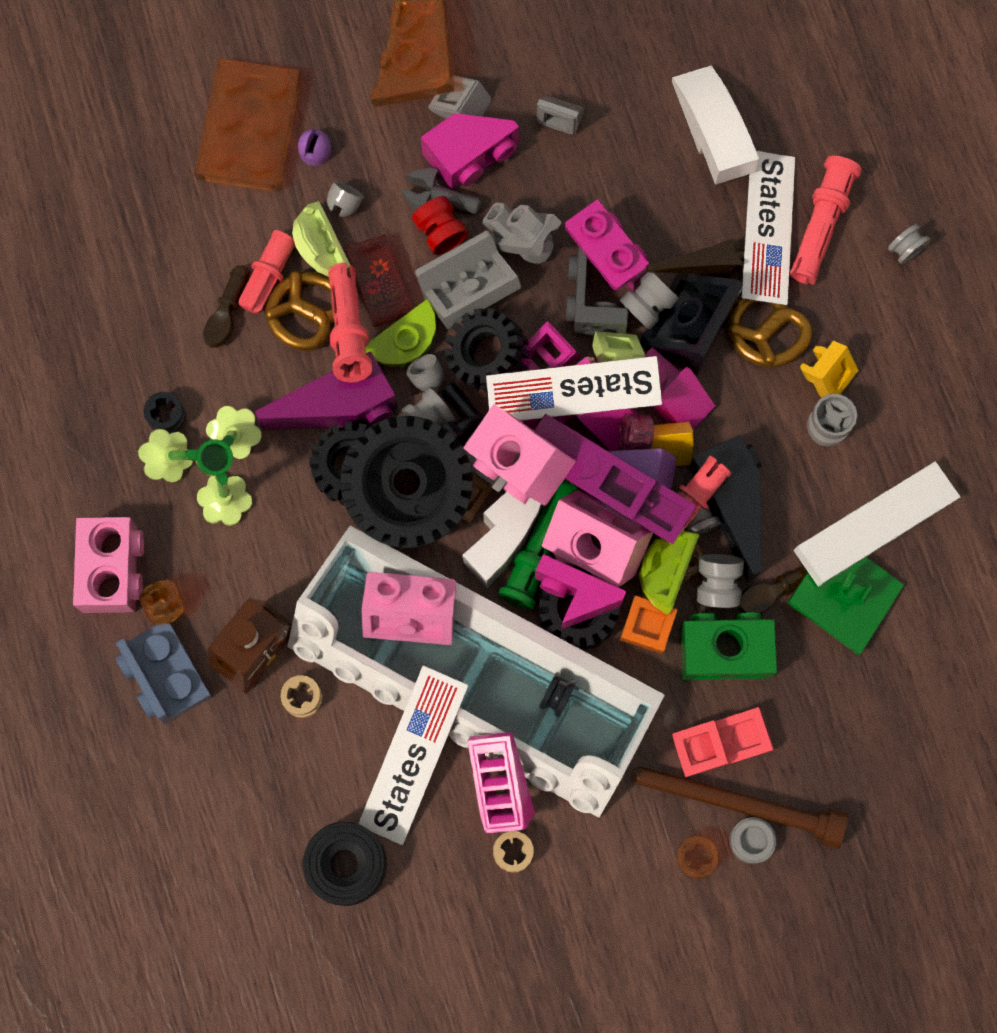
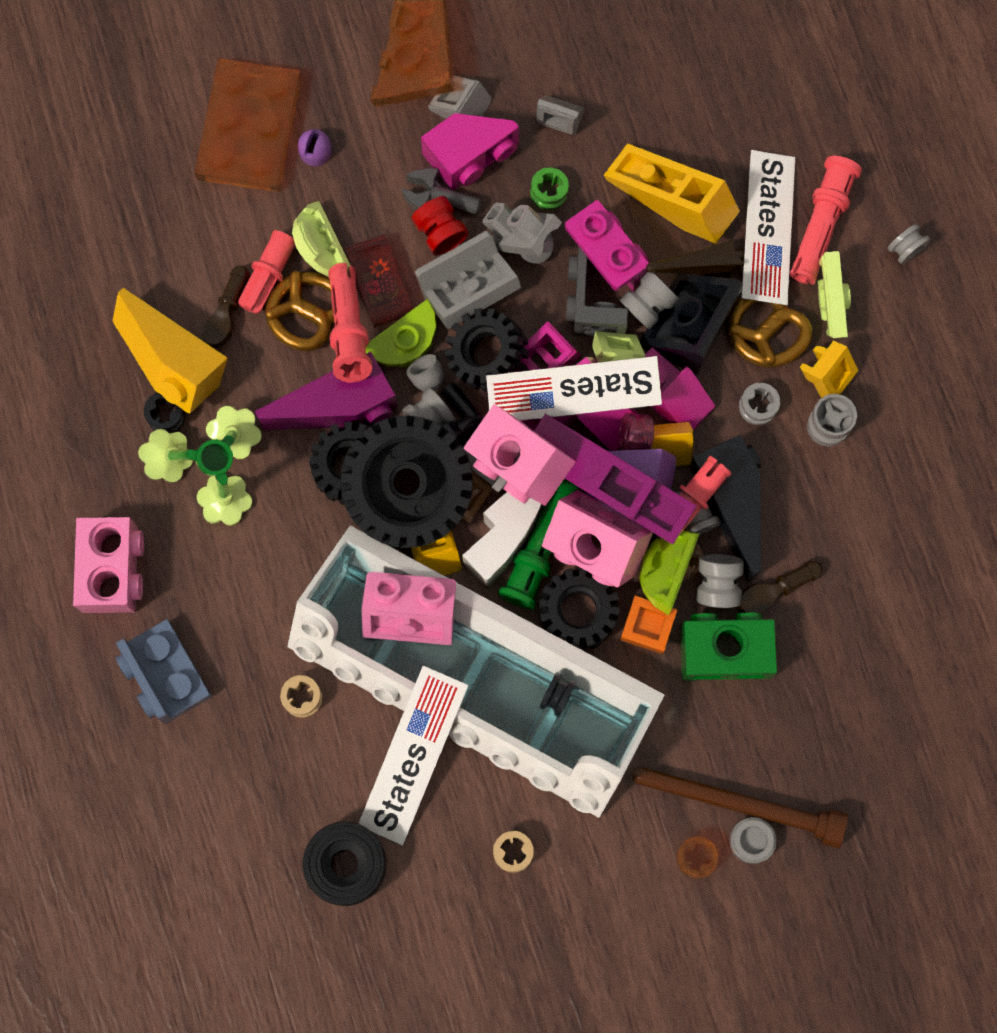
(162, 602): clear orange bush -> none
(169, 355): none -> yellow slope
(249, 643): reddish brown torso -> none
(344, 197): light grey hinge -> none
(439, 555): none -> yellow slope
(500, 811): slope -> none
(541, 199): none -> bright green bush
(590, 594): dark pink slope -> none
(675, 192): none -> yellow slope
(716, 124): white slope -> none
(722, 742): coral slope -> none
(753, 416): none -> light grey bush
(833, 295): none -> yellowish green plate
(849, 603): green piece -> none
(876, 524): white tile -> none

